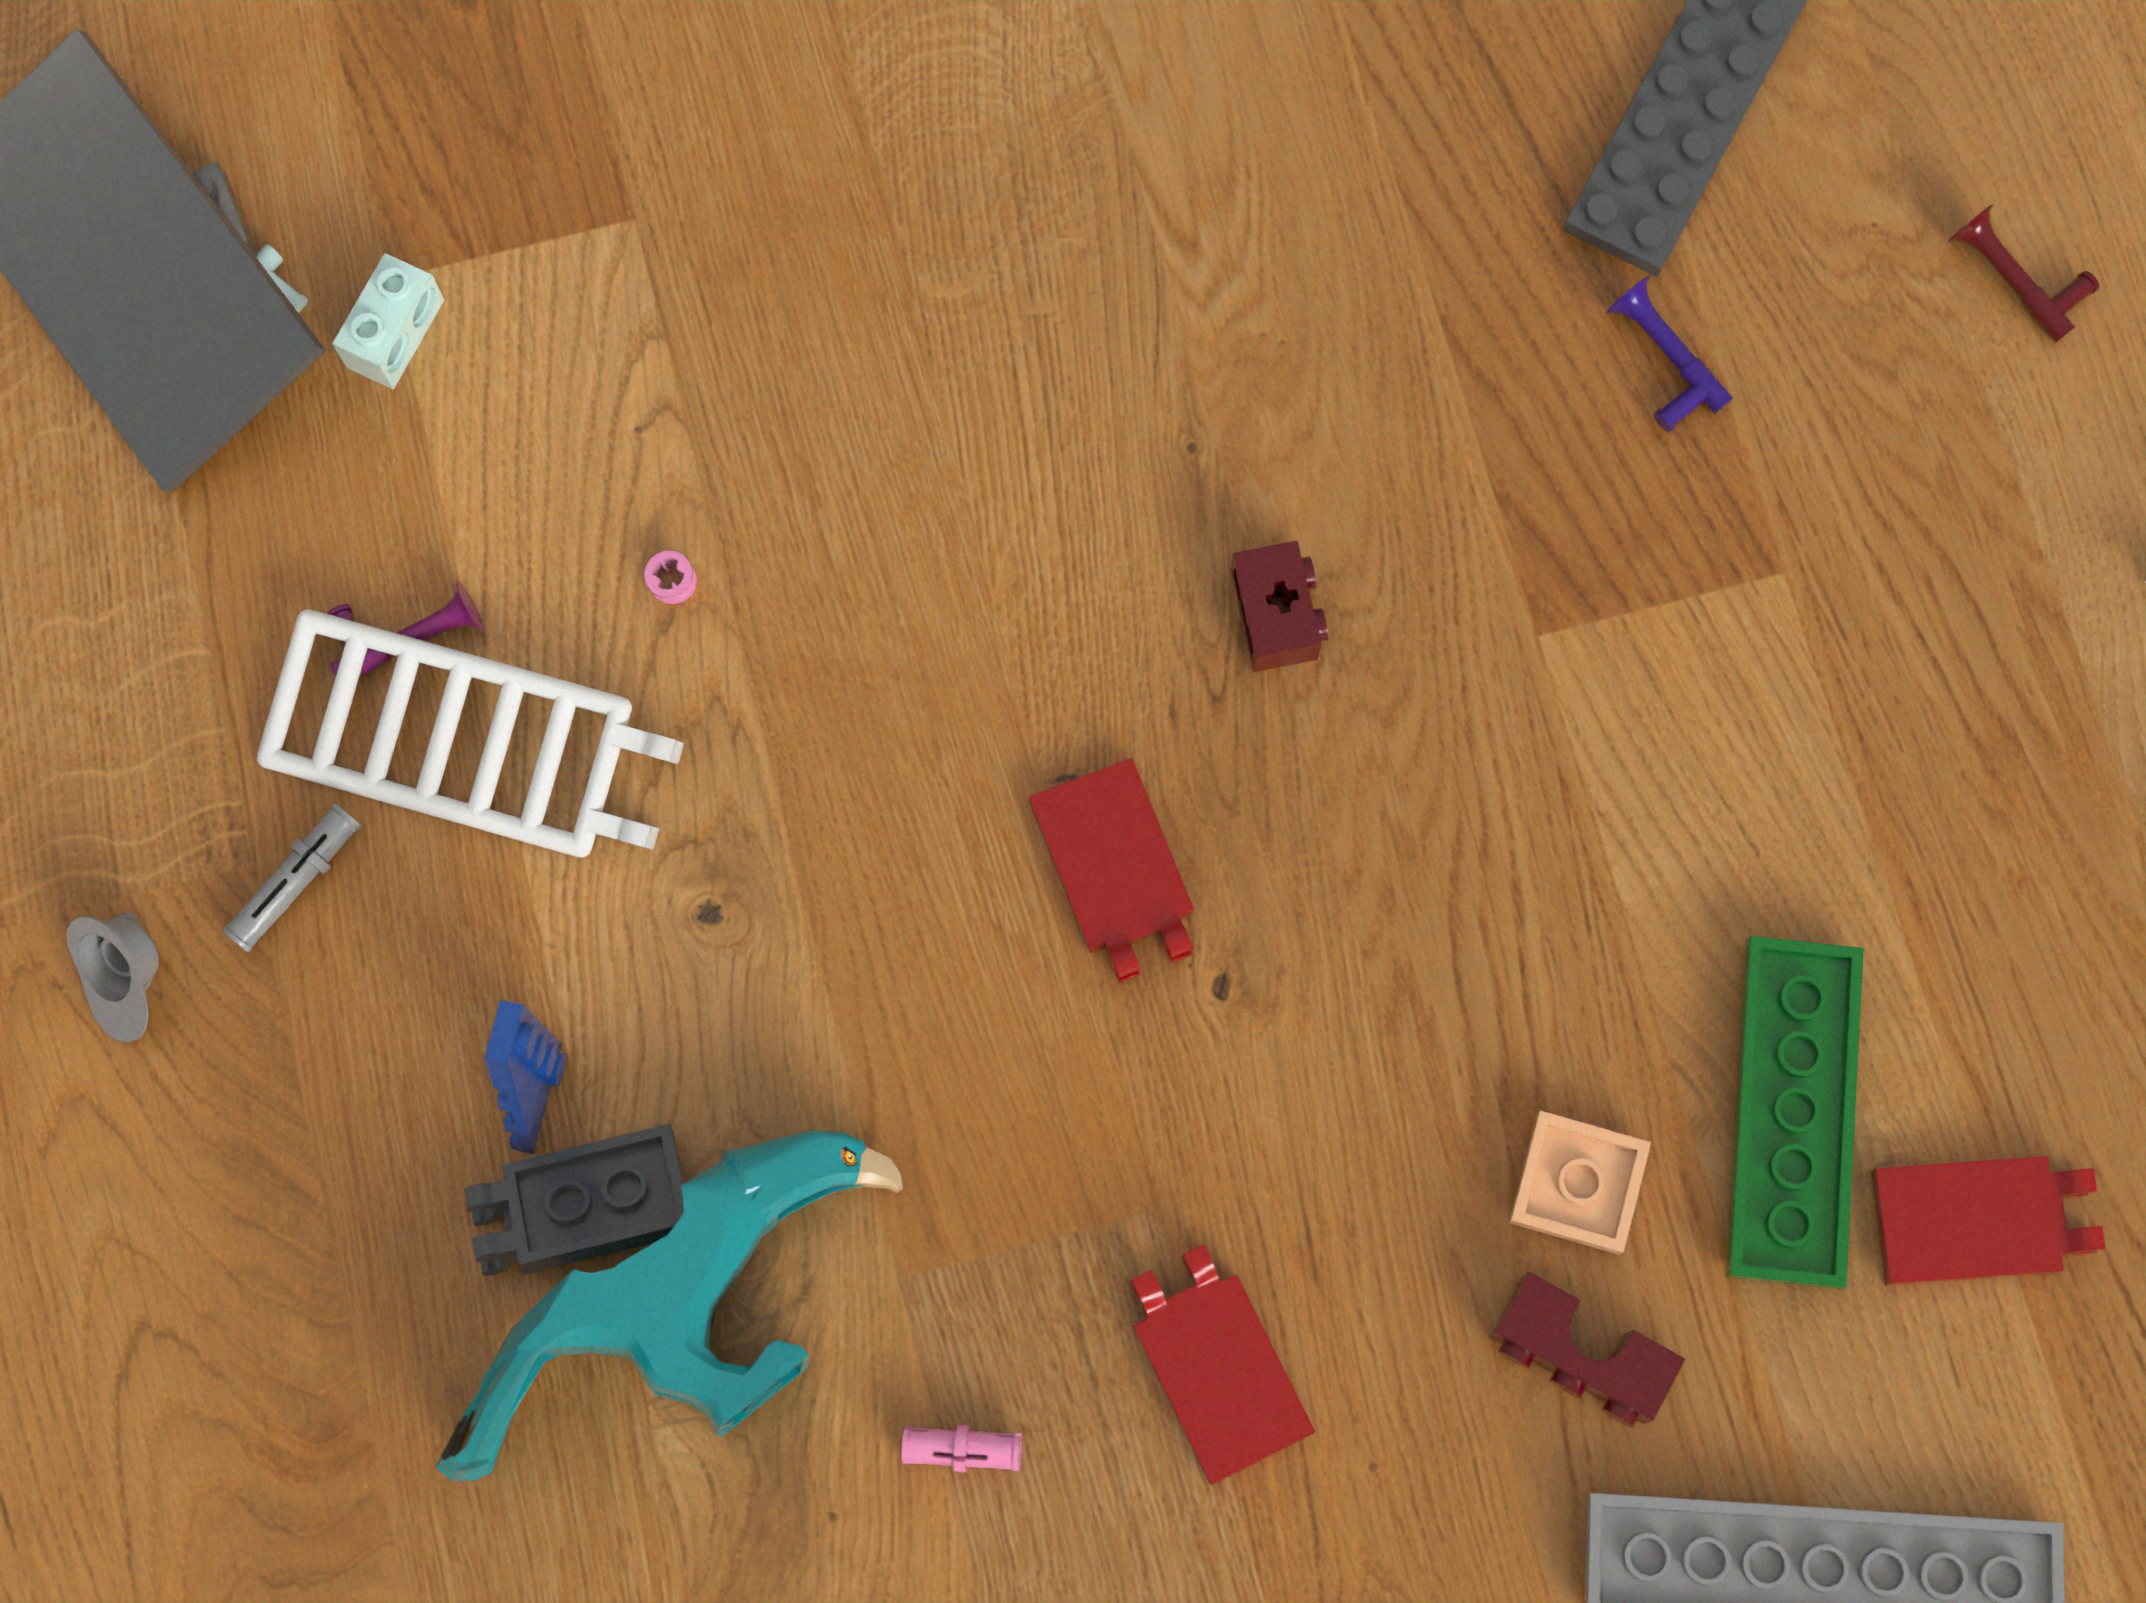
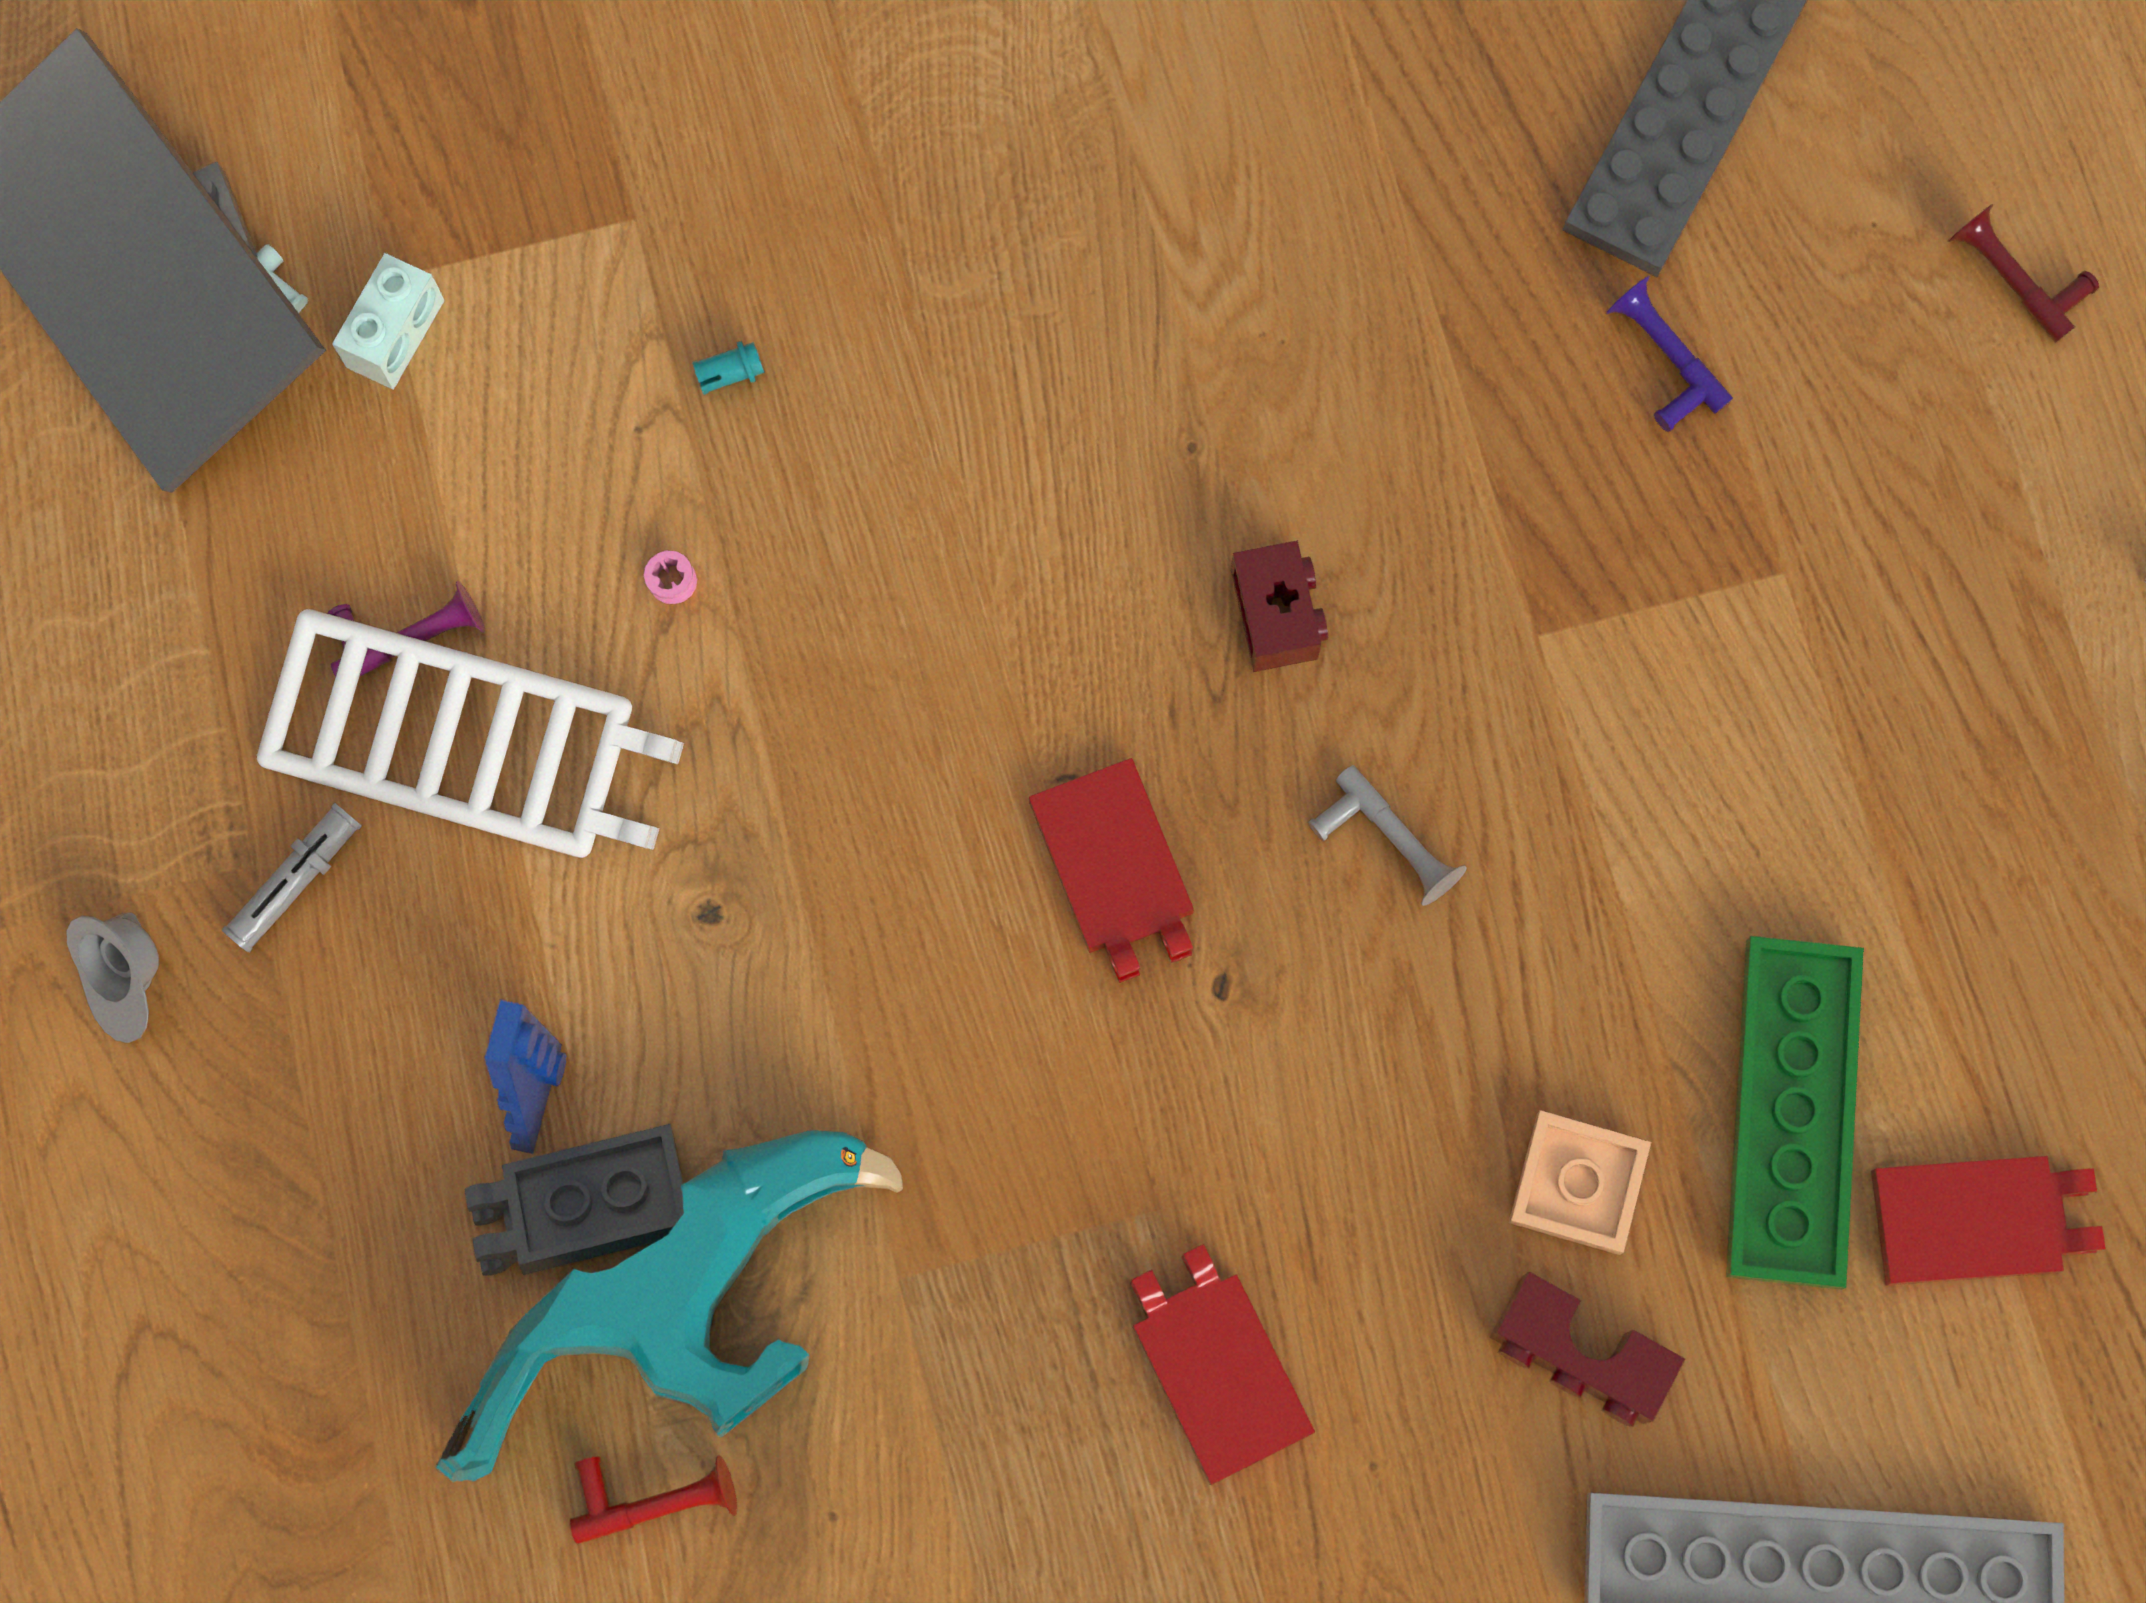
(604, 1520): none -> red piece
(728, 367): none -> teal pin
(961, 1448): bright pink pin -> none
(1362, 796): none -> light grey piece

